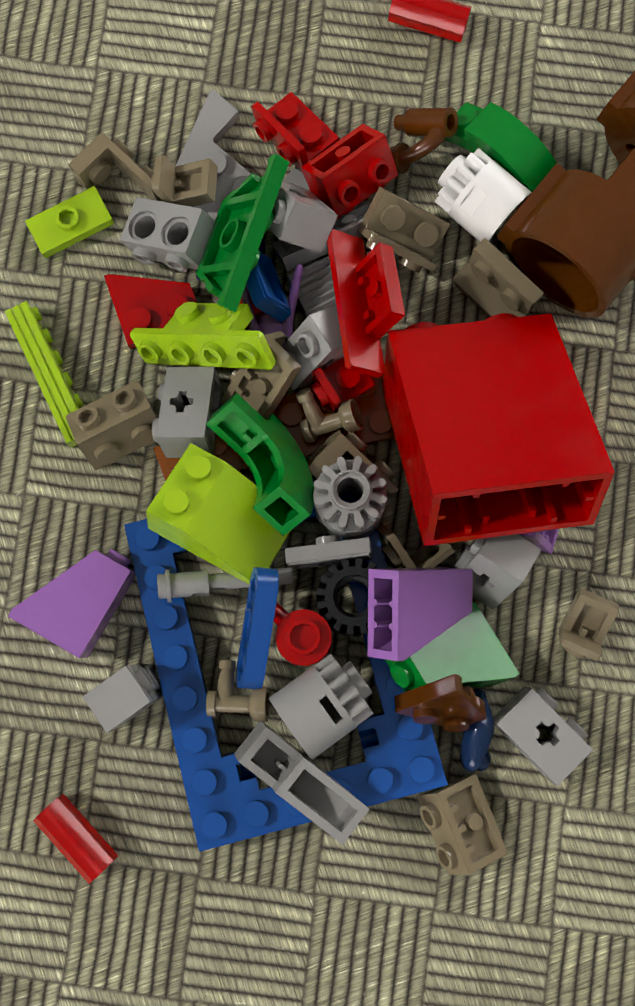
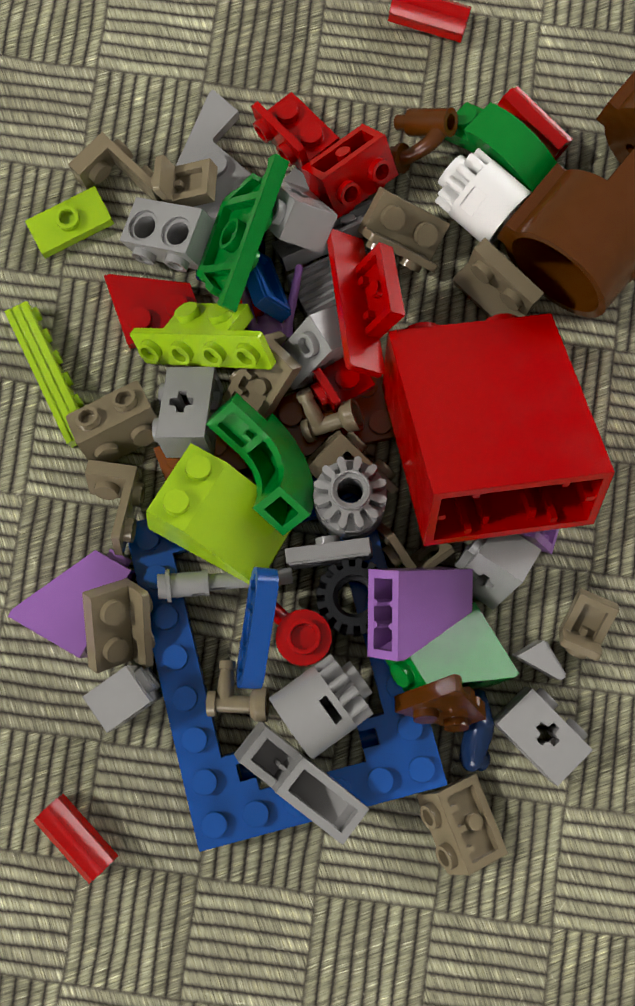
(118, 481): none -> dark tan bracket
(118, 625): none -> dark tan bracket
(540, 123): none -> red axle
(541, 658): none -> light grey slope

